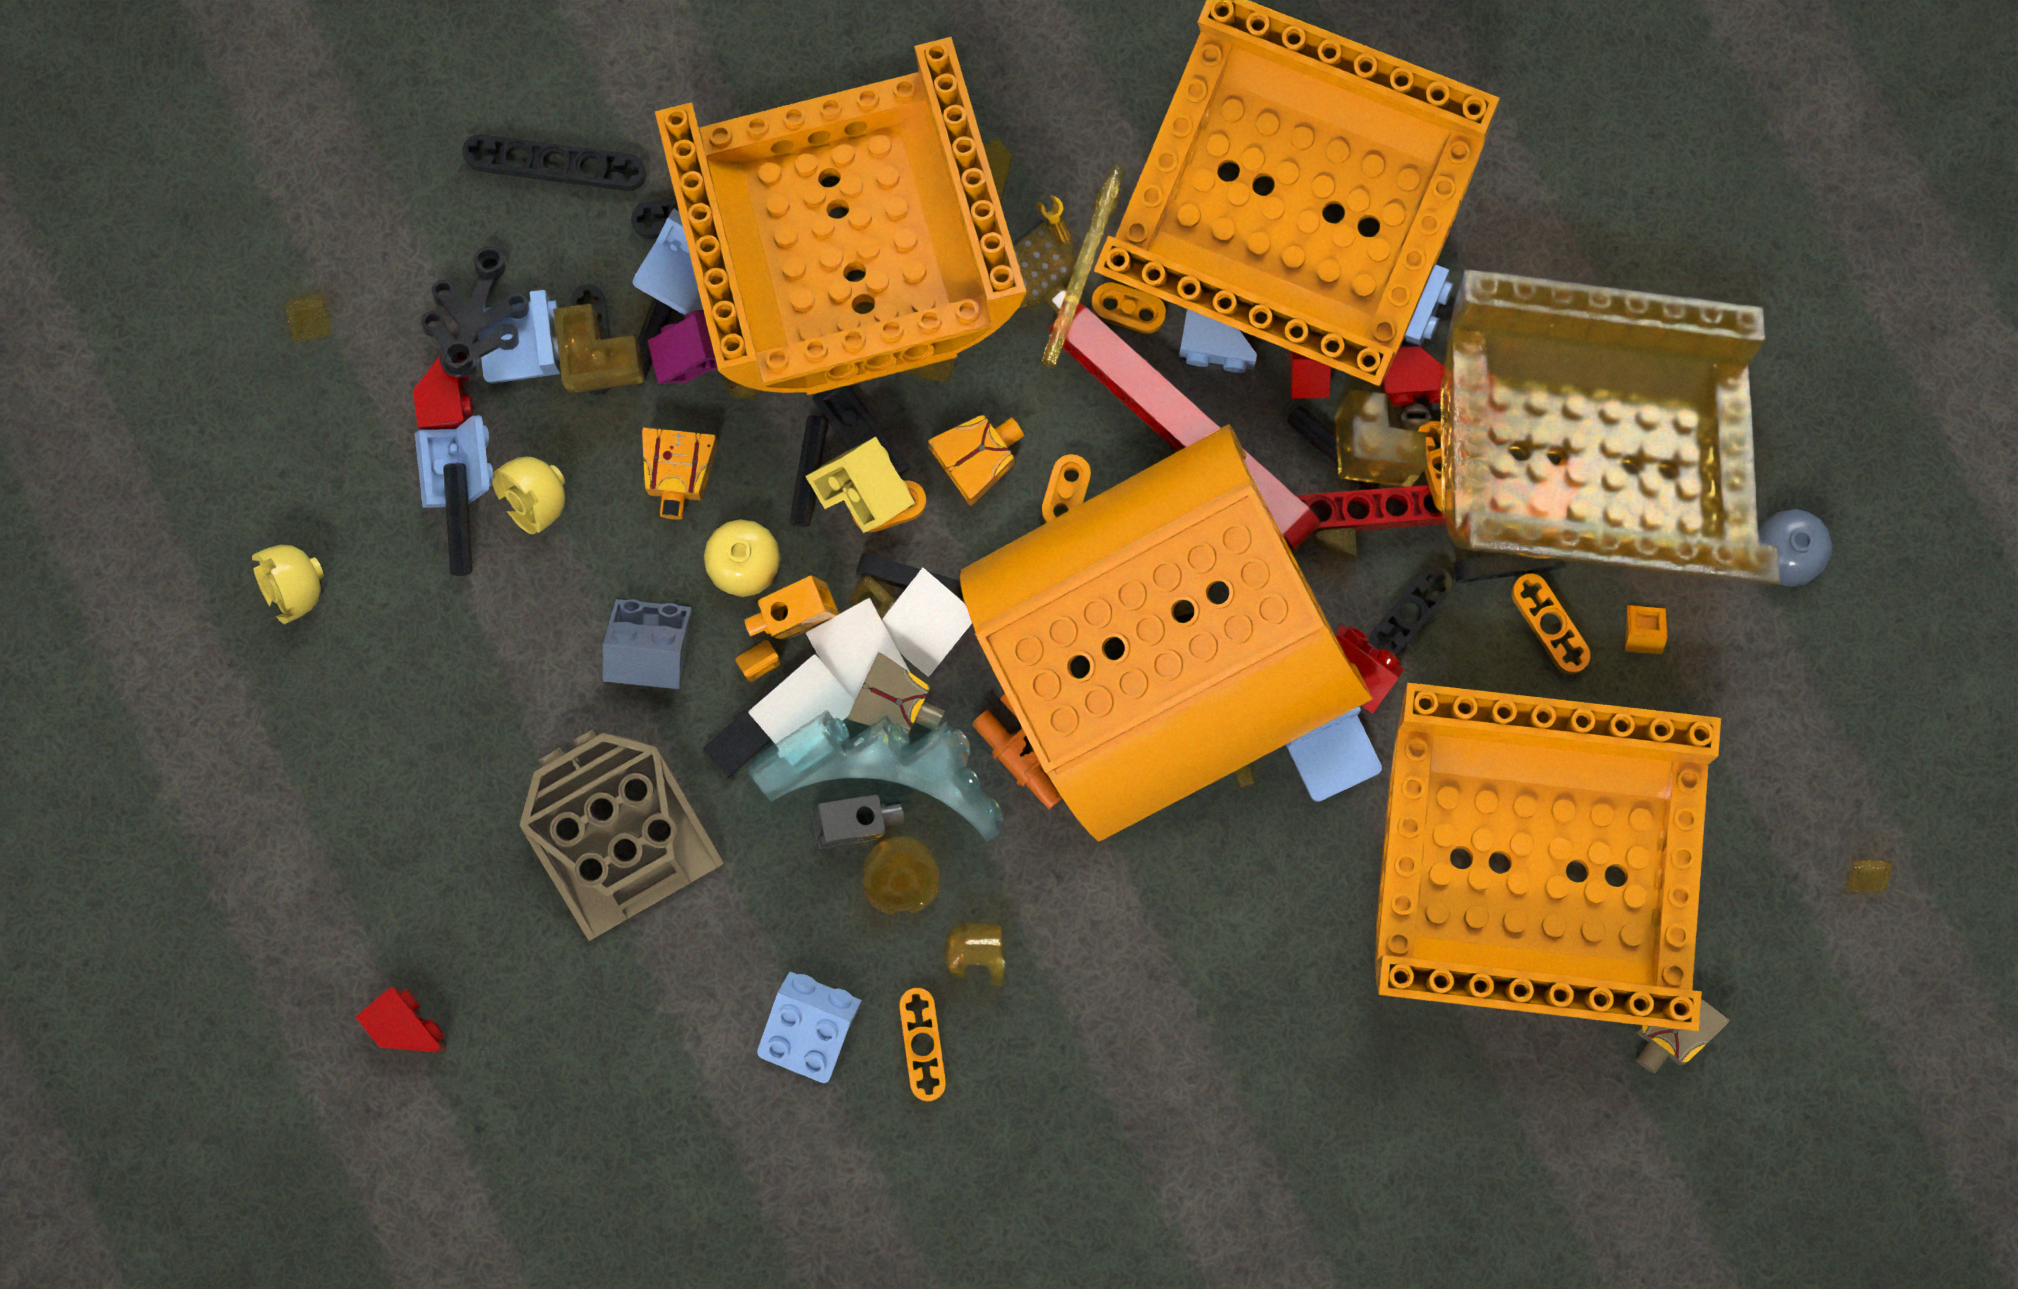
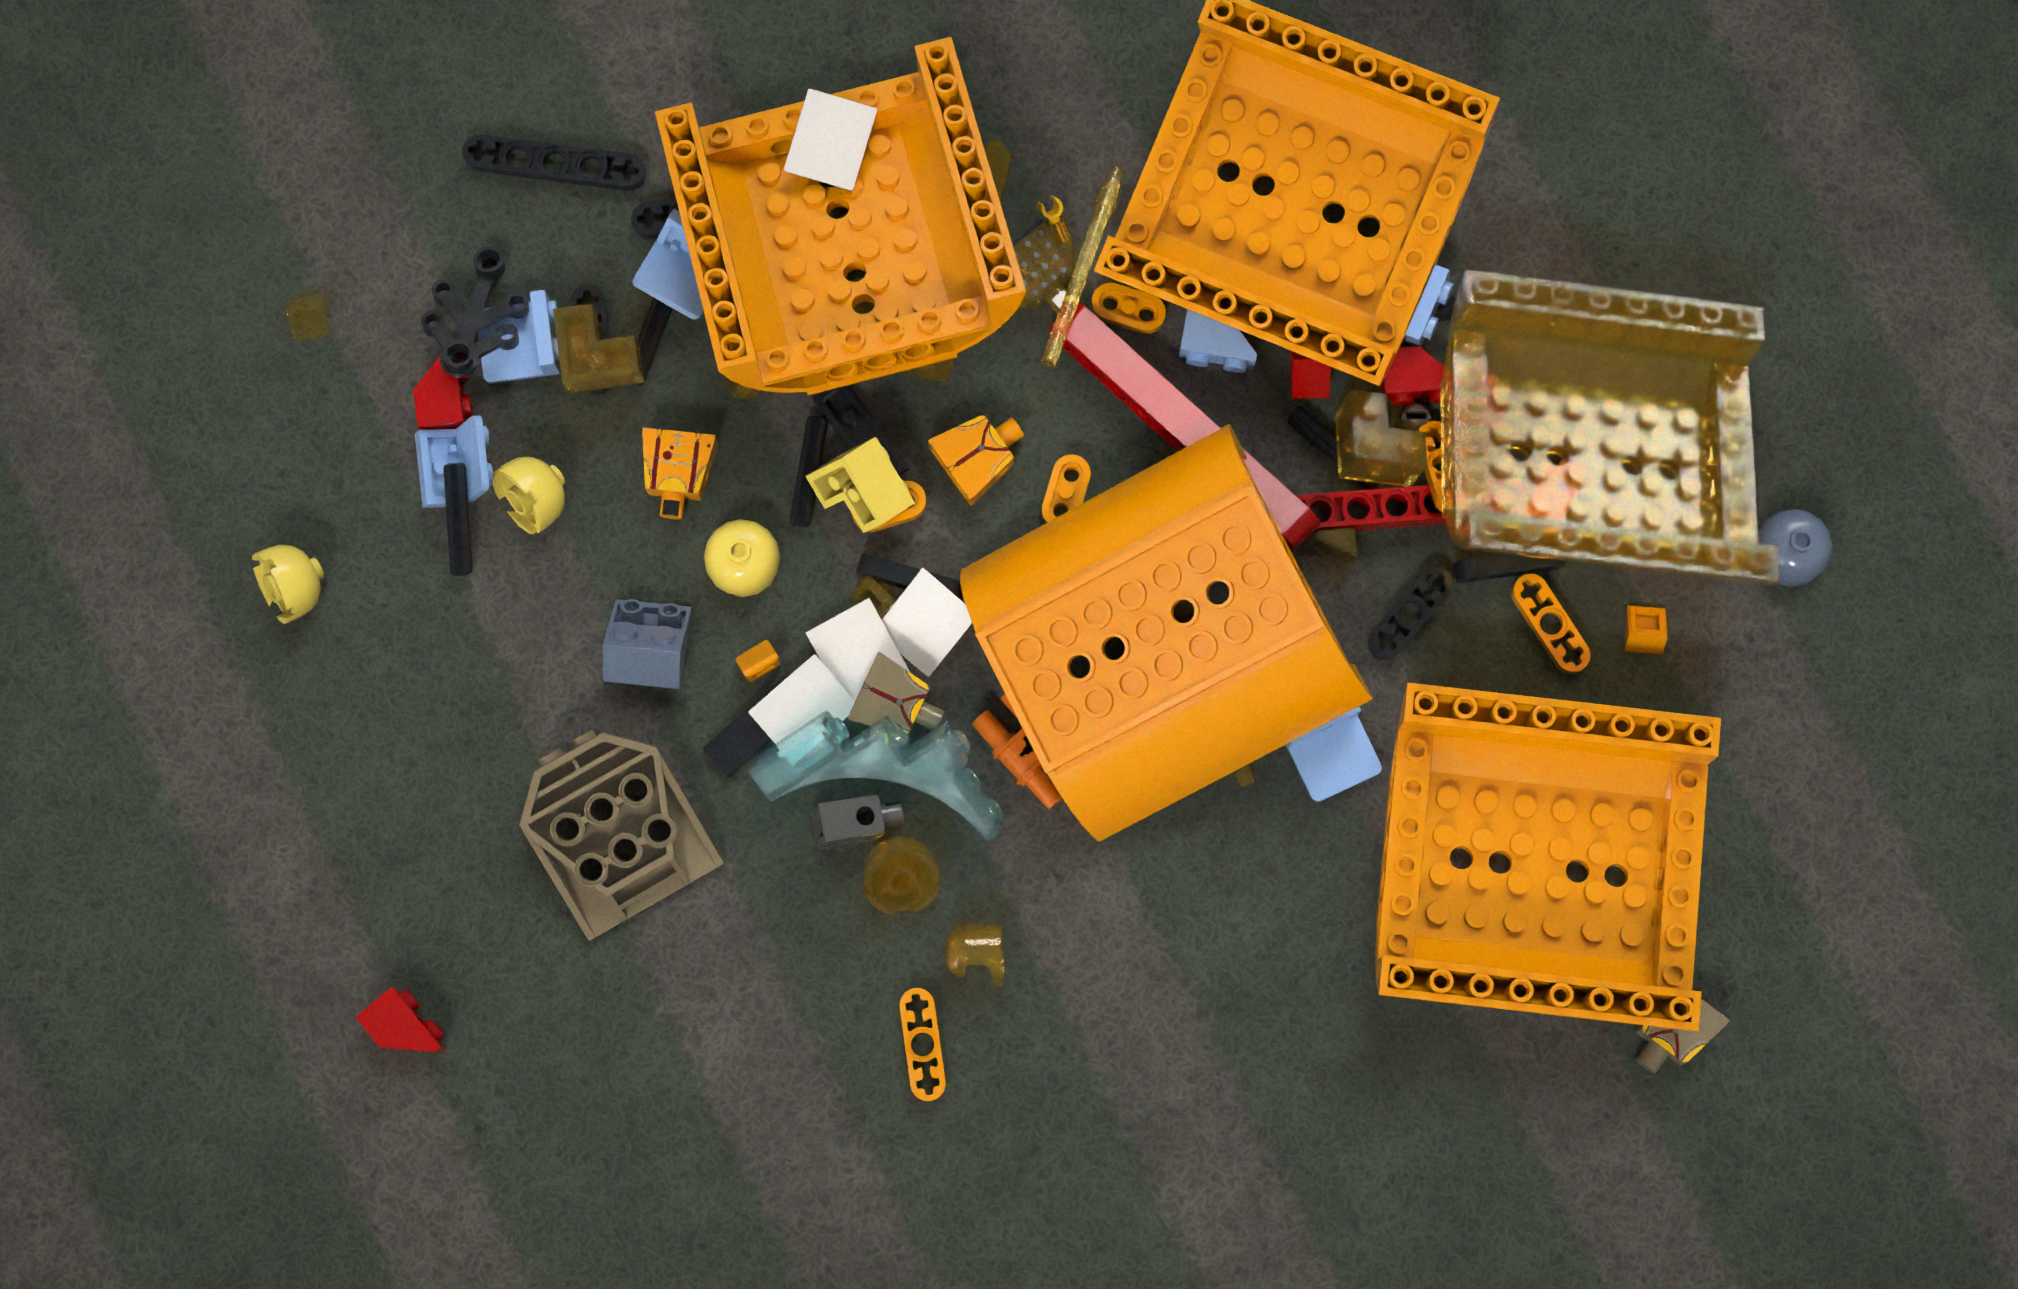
(683, 350): magenta brick -> none
(807, 1027): light blue bracket -> none
(808, 606): light orange torso -> none
(830, 139): none -> white sticker
(1377, 668): red slope -> none
(1869, 875): clear yellow slope -> none

